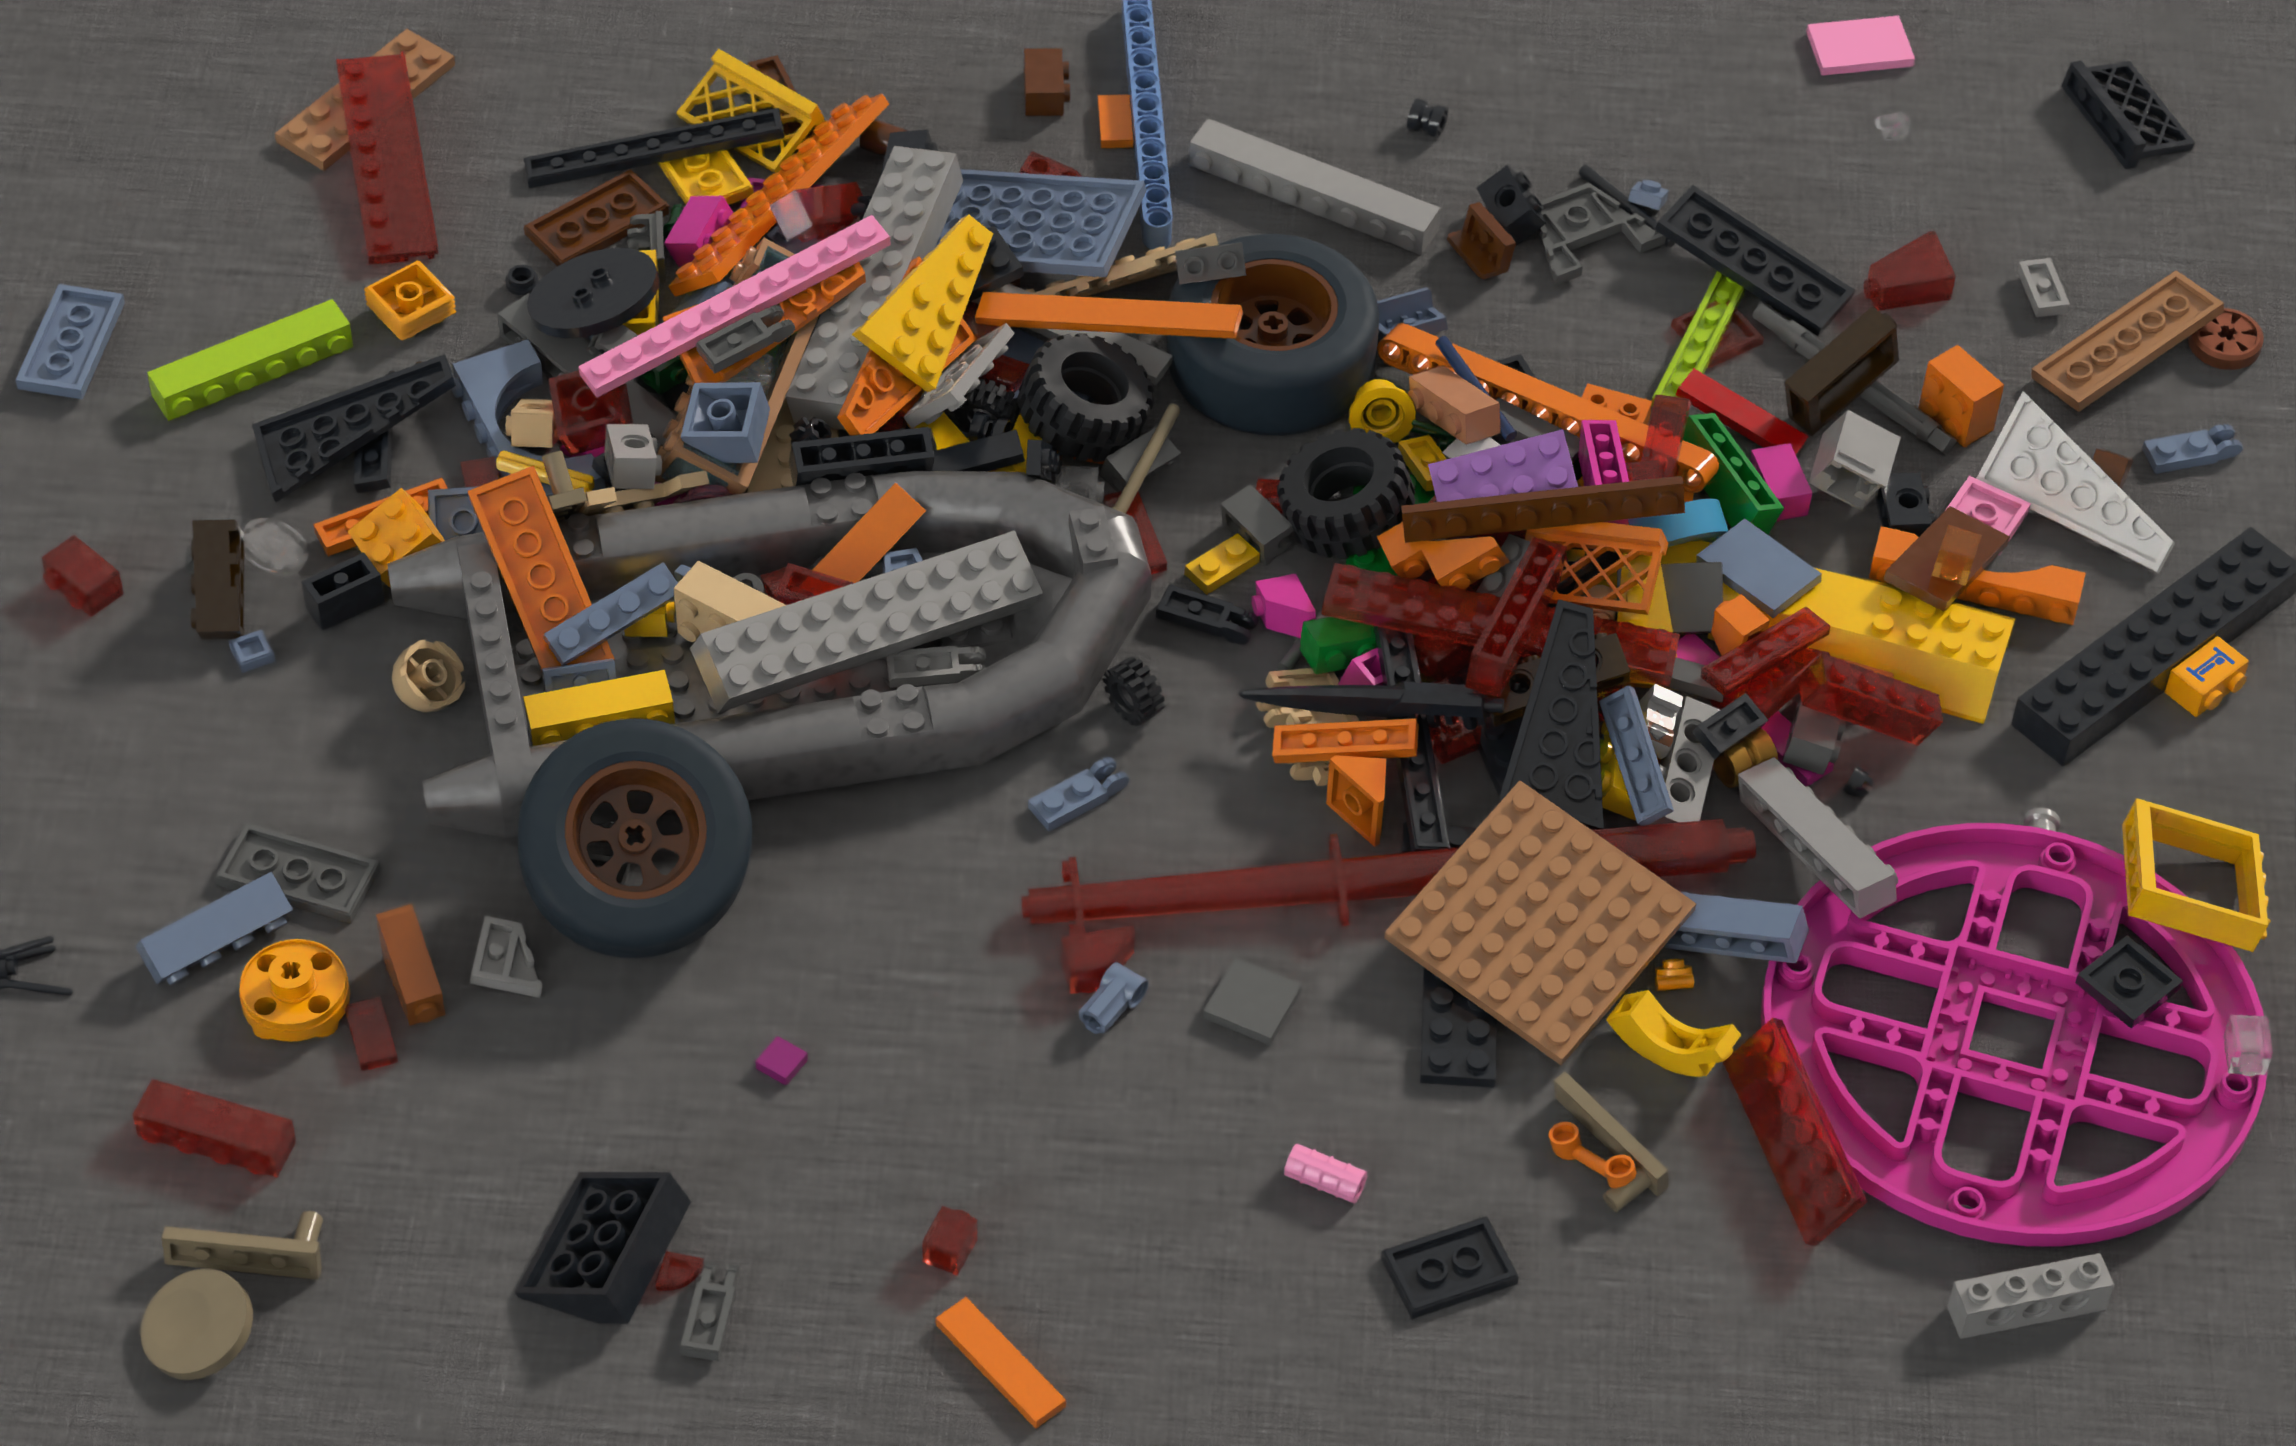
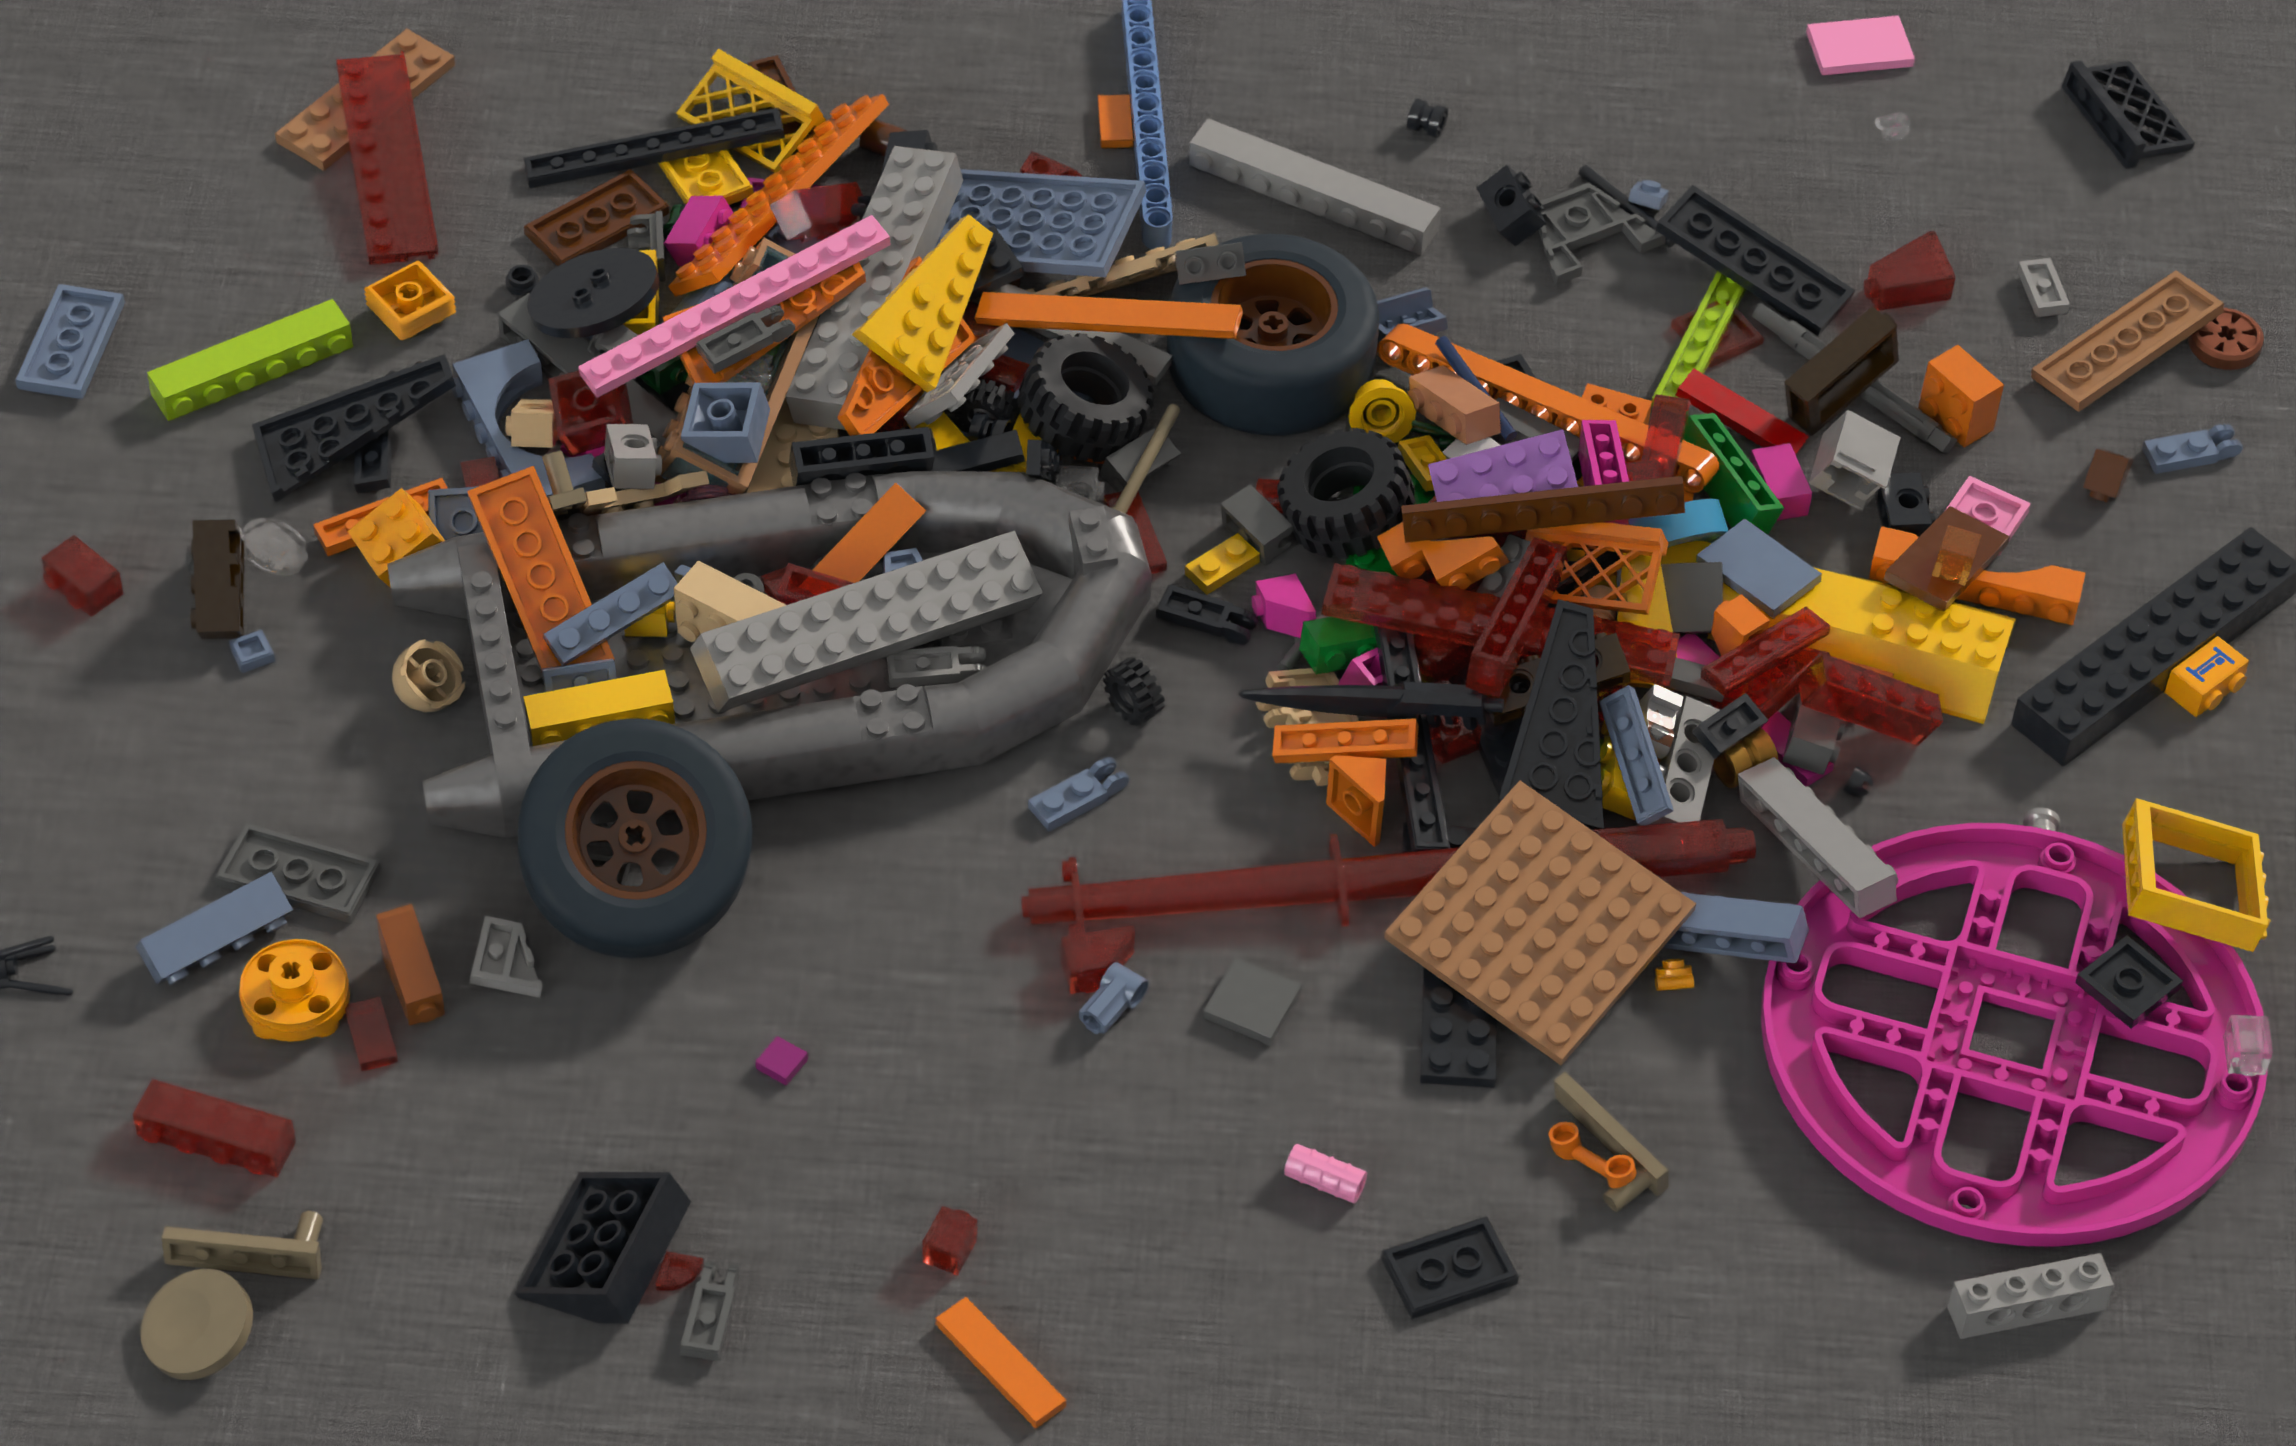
(343, 591): black brick -> none
(512, 463): yellow axle -> none
(810, 430): black gear -> none
(1045, 82): reddish brown brick -> none
(1483, 243): reddish brown bracket -> none
(1666, 1041): yellow arch -> none
(1794, 1132): clear red plate -> none
(2066, 486): white wing -> none

